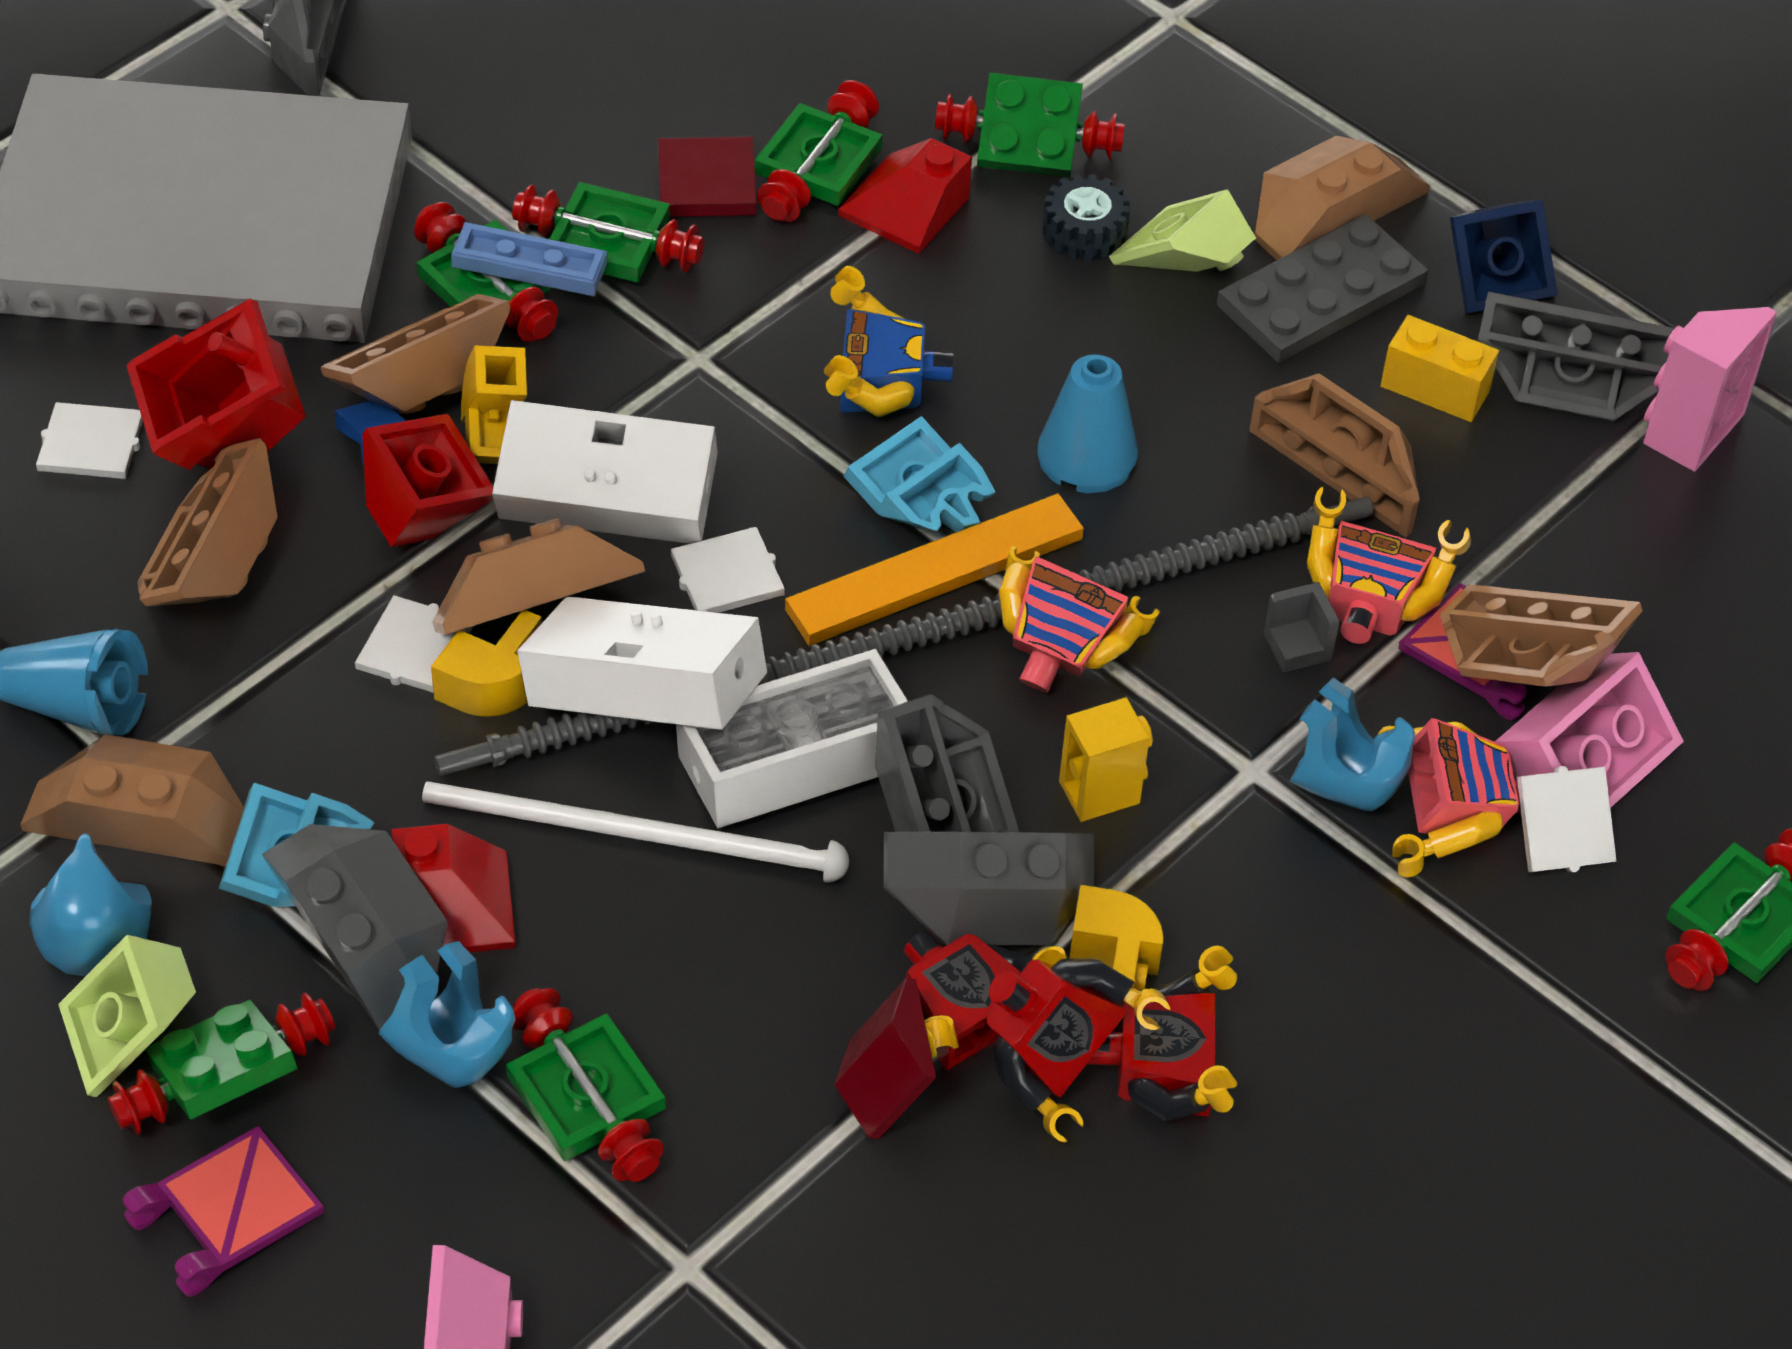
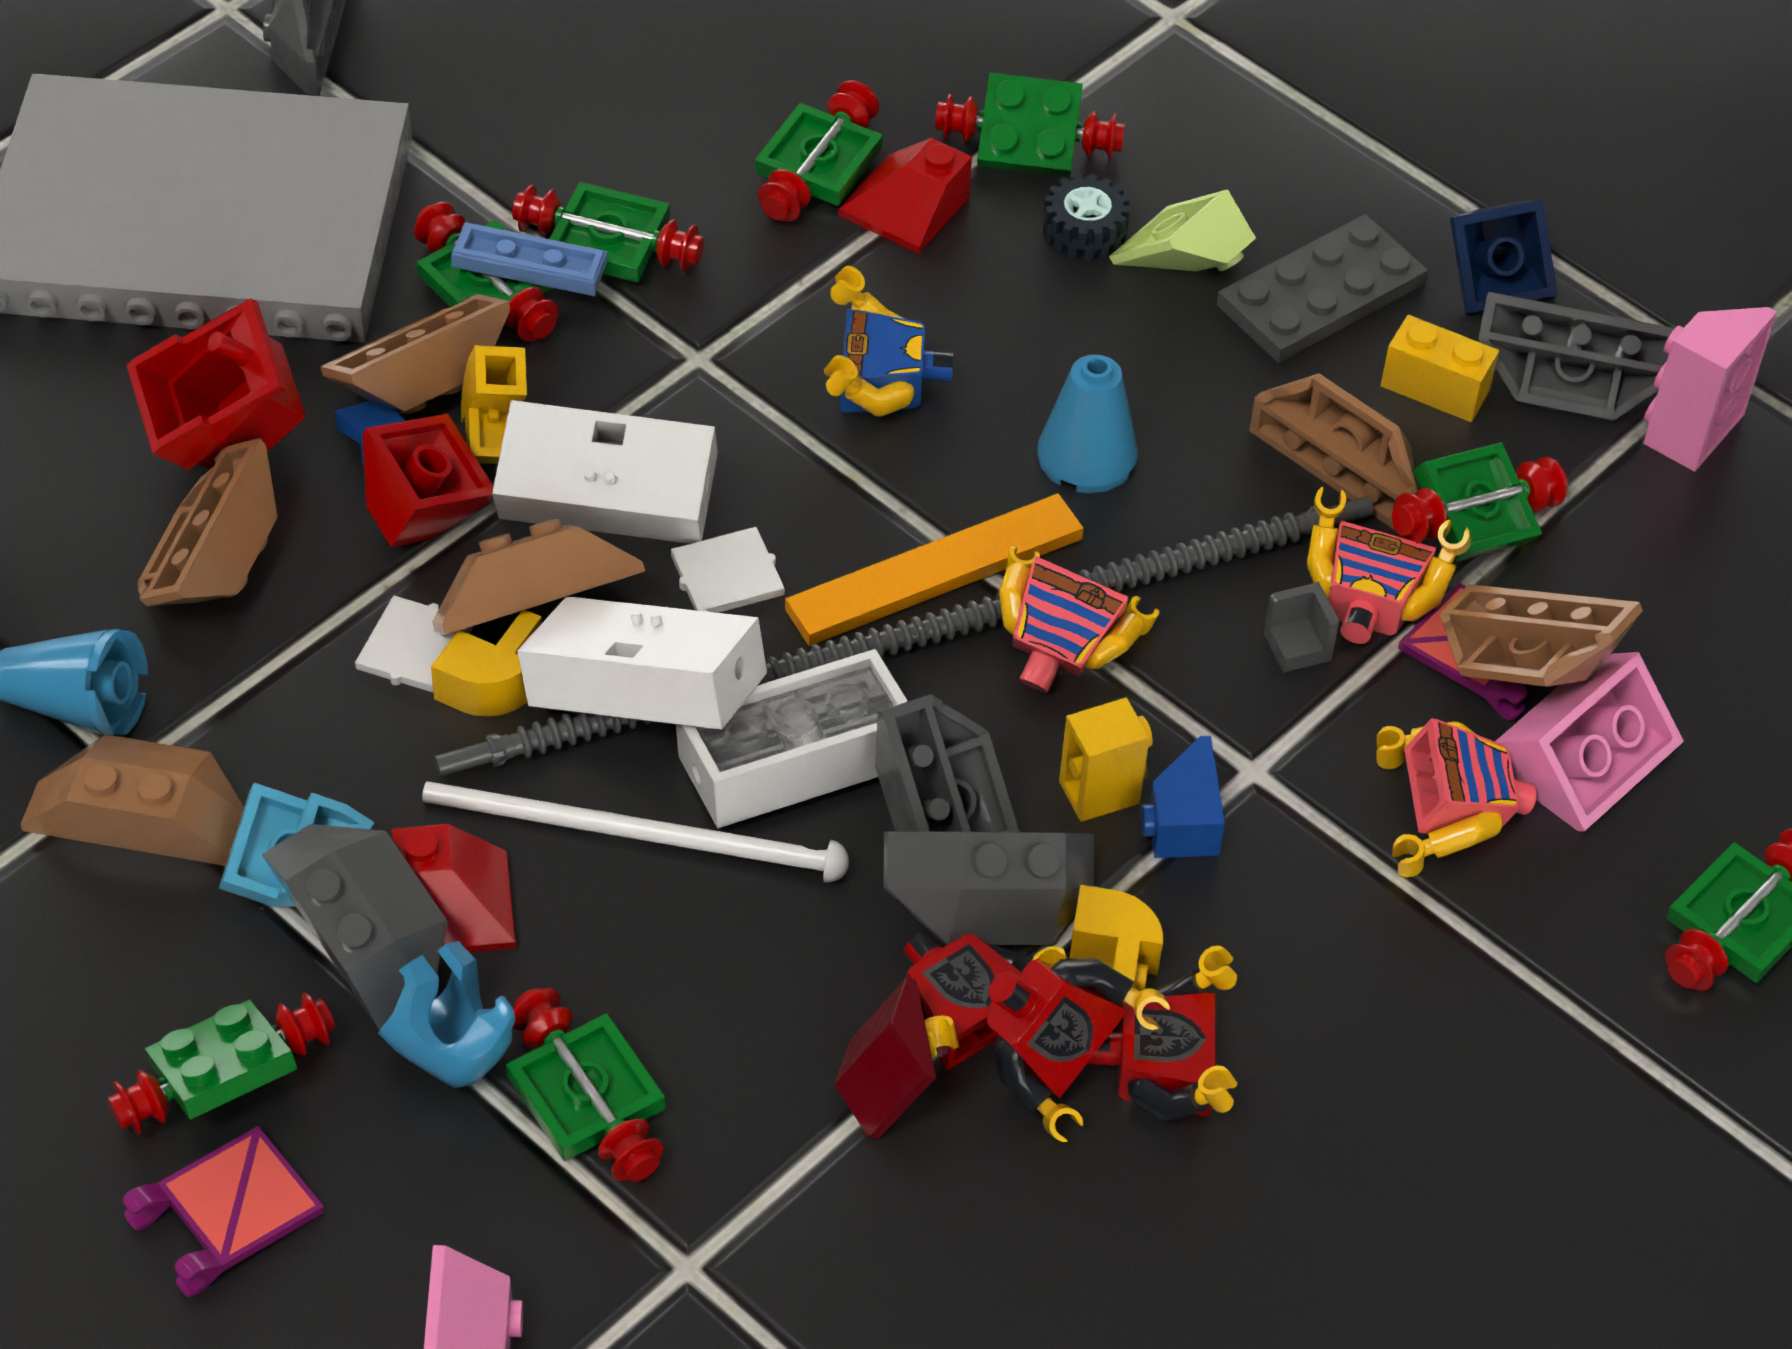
(86, 912): dark azure piece -> none
(90, 440): white piece -> none
(124, 1007): yellowish green slope -> none
(707, 176): dark red tile -> none
(921, 480): medium azure plate -> none
(1186, 806): none -> blue slope
(1329, 189): medium nougat wedge -> none
(1344, 760): dark azure piece -> none
(1483, 494): none -> green plate
(1566, 819): white piece -> none

